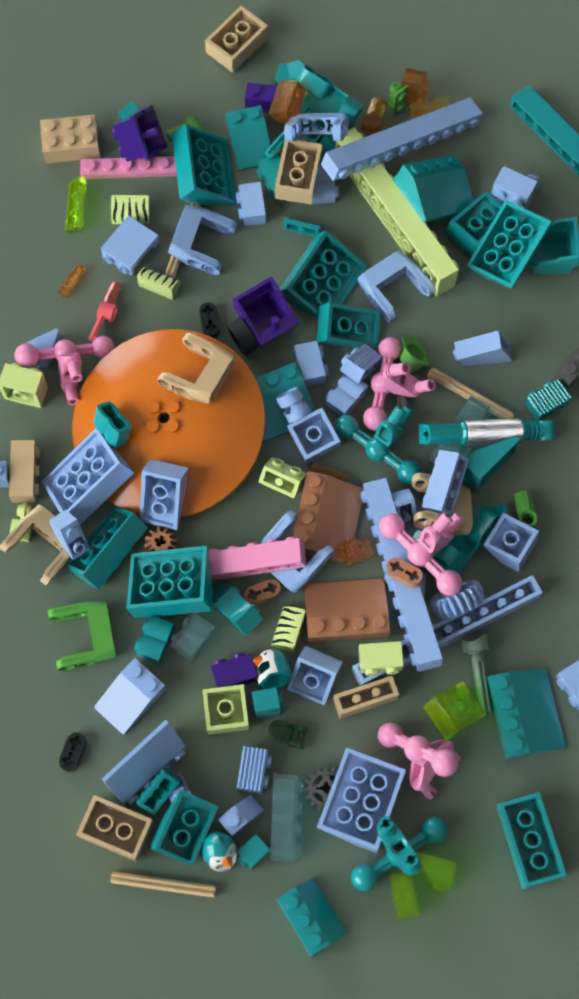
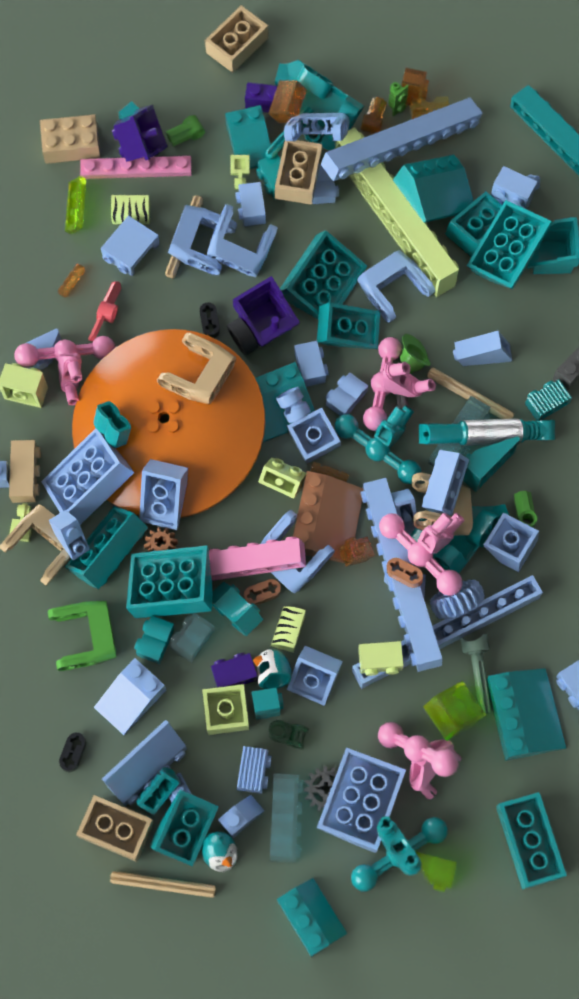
(158, 283): yellowish green brick -> none
(203, 167): teal slope -> none
(237, 256): none -> light blue connector
(239, 167): none -> yellowish green plate
(252, 852): teal brick -> none
(302, 226): teal slope -> none
(346, 611): nougat slope -> none
(360, 363): light blue brick -> none
(365, 697): tan brick -> none
(403, 896): clear neon green brick -> none

